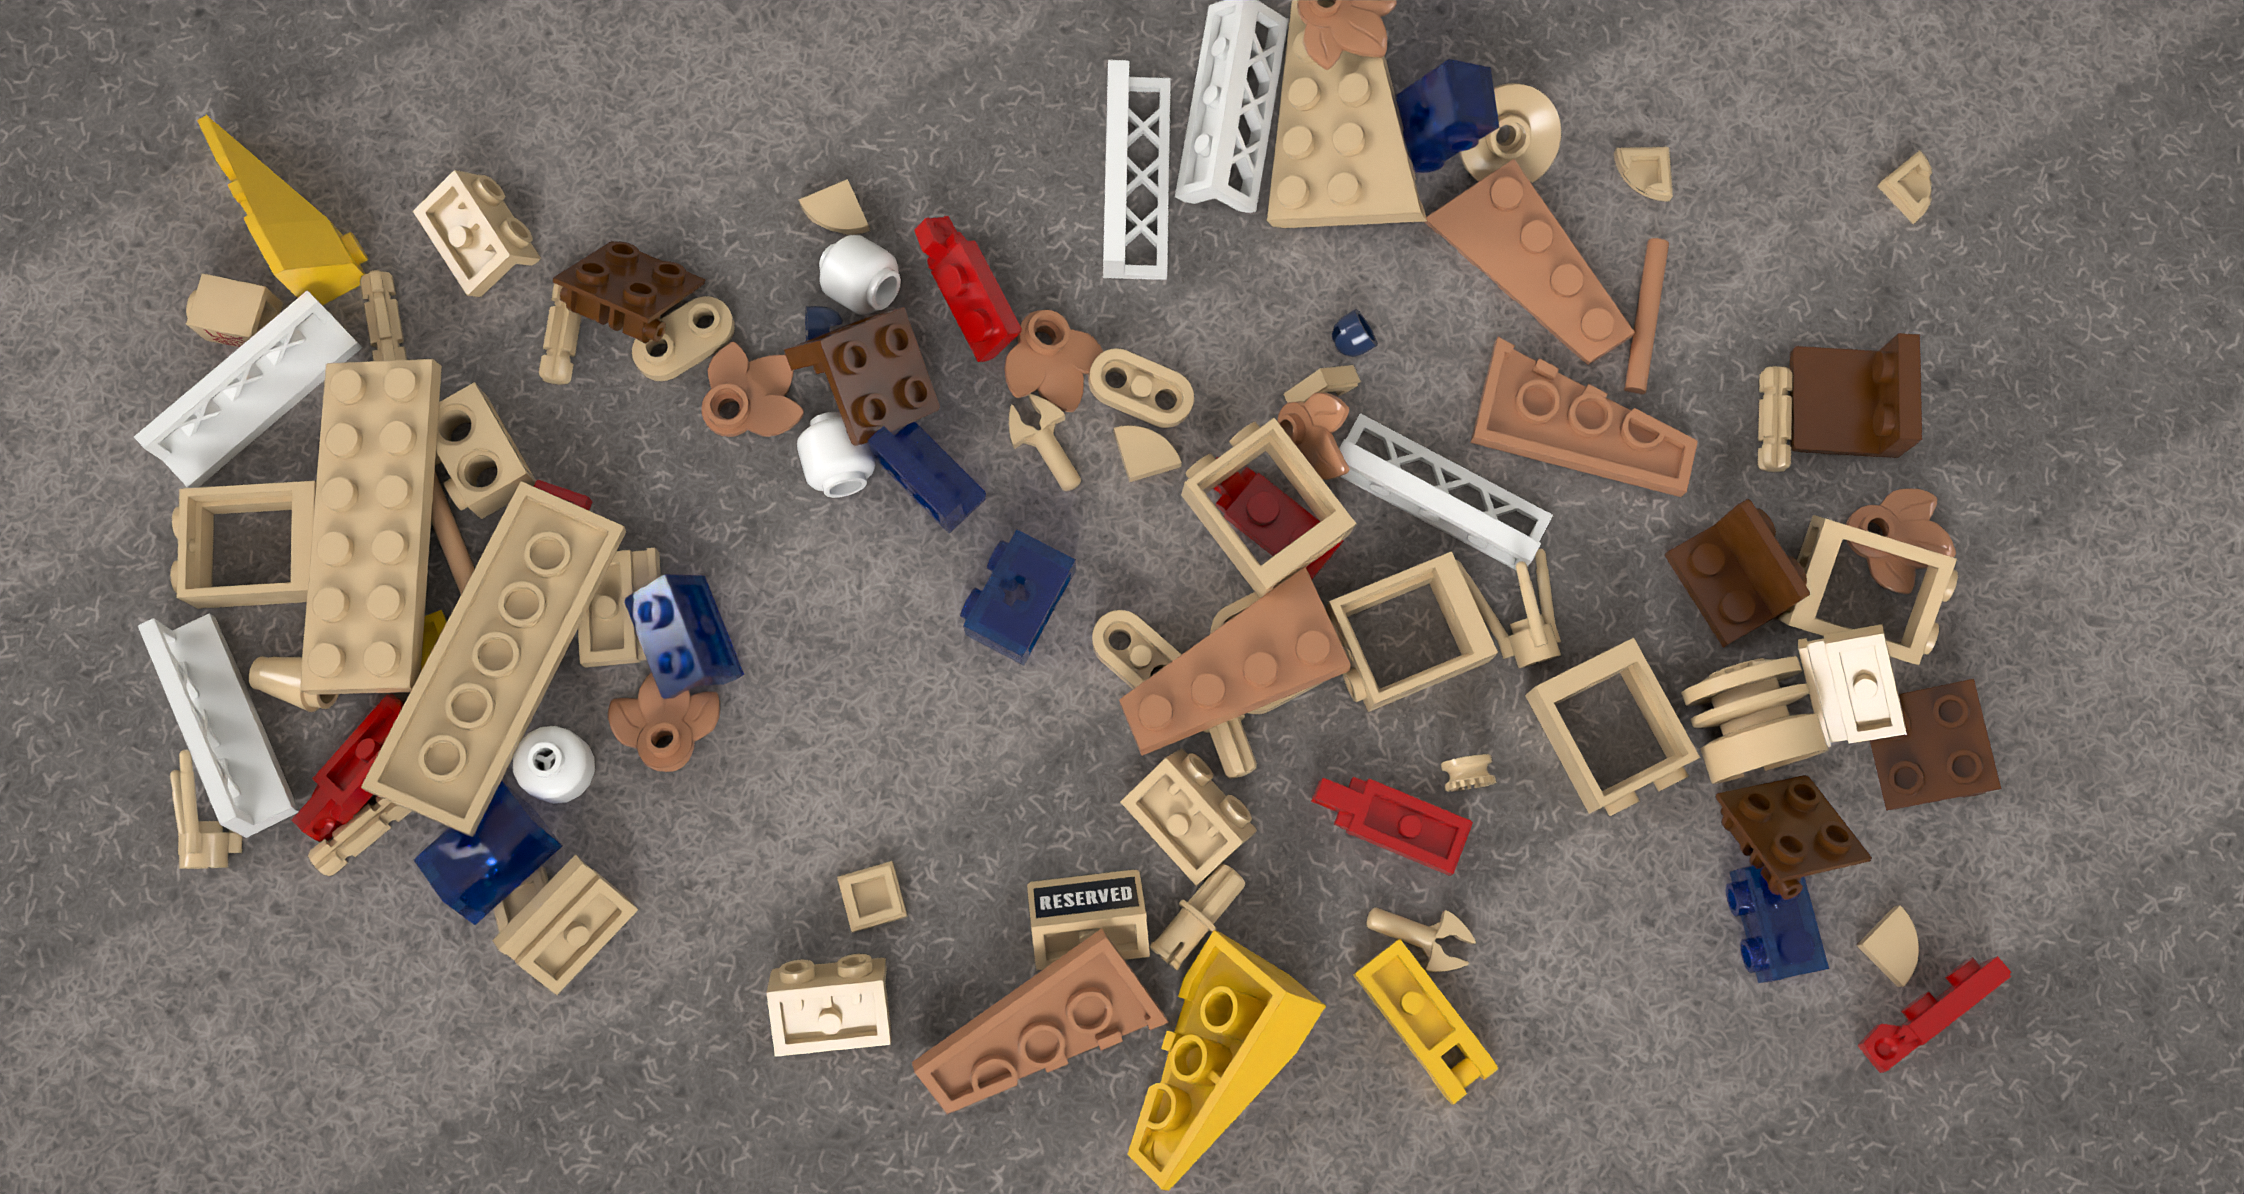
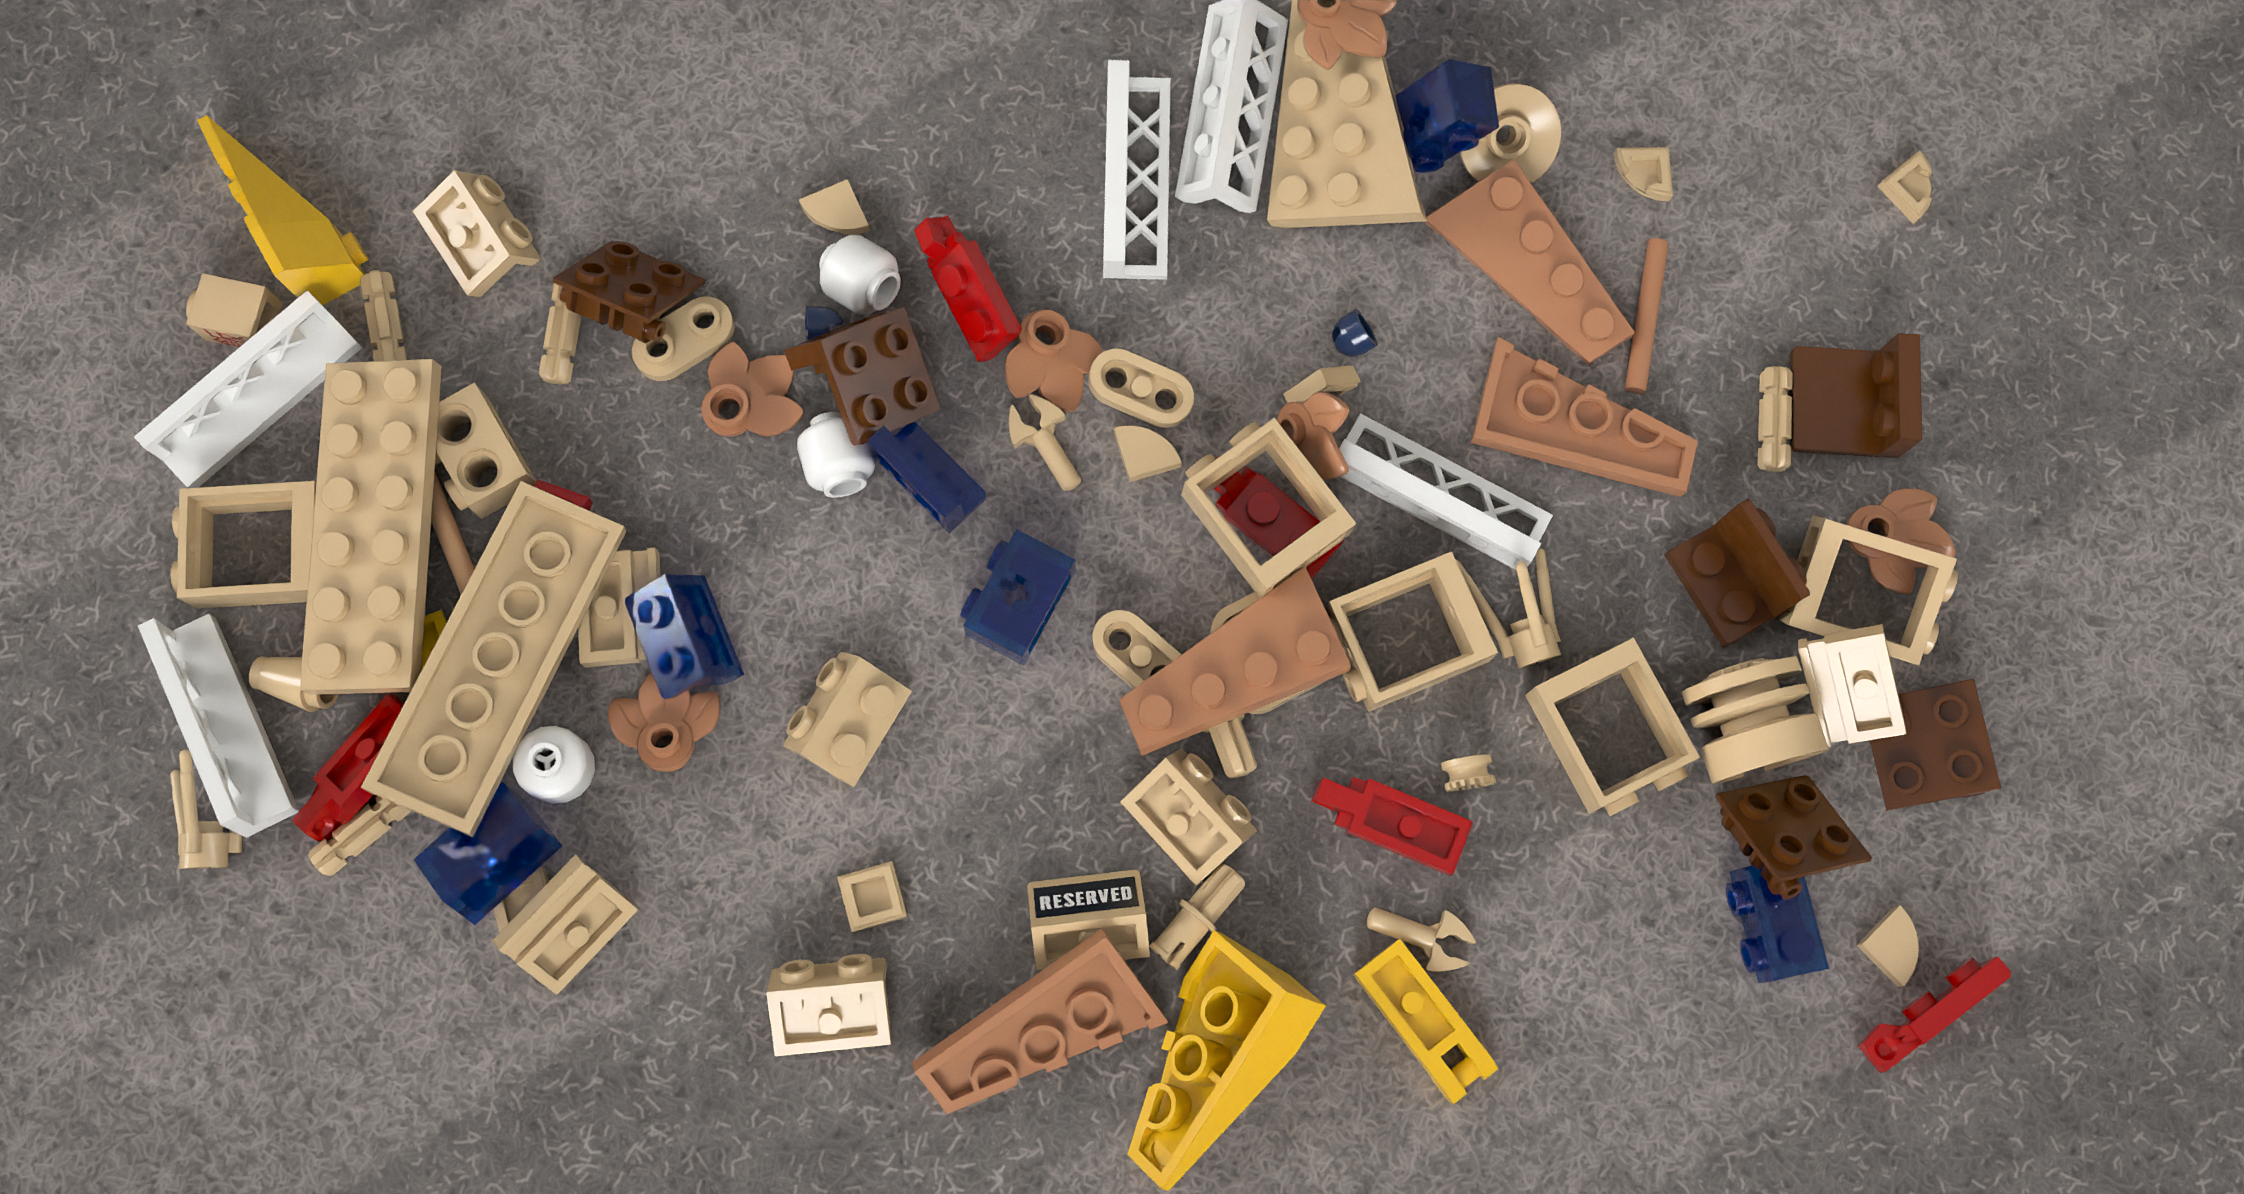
(846, 717): none -> tan bracket

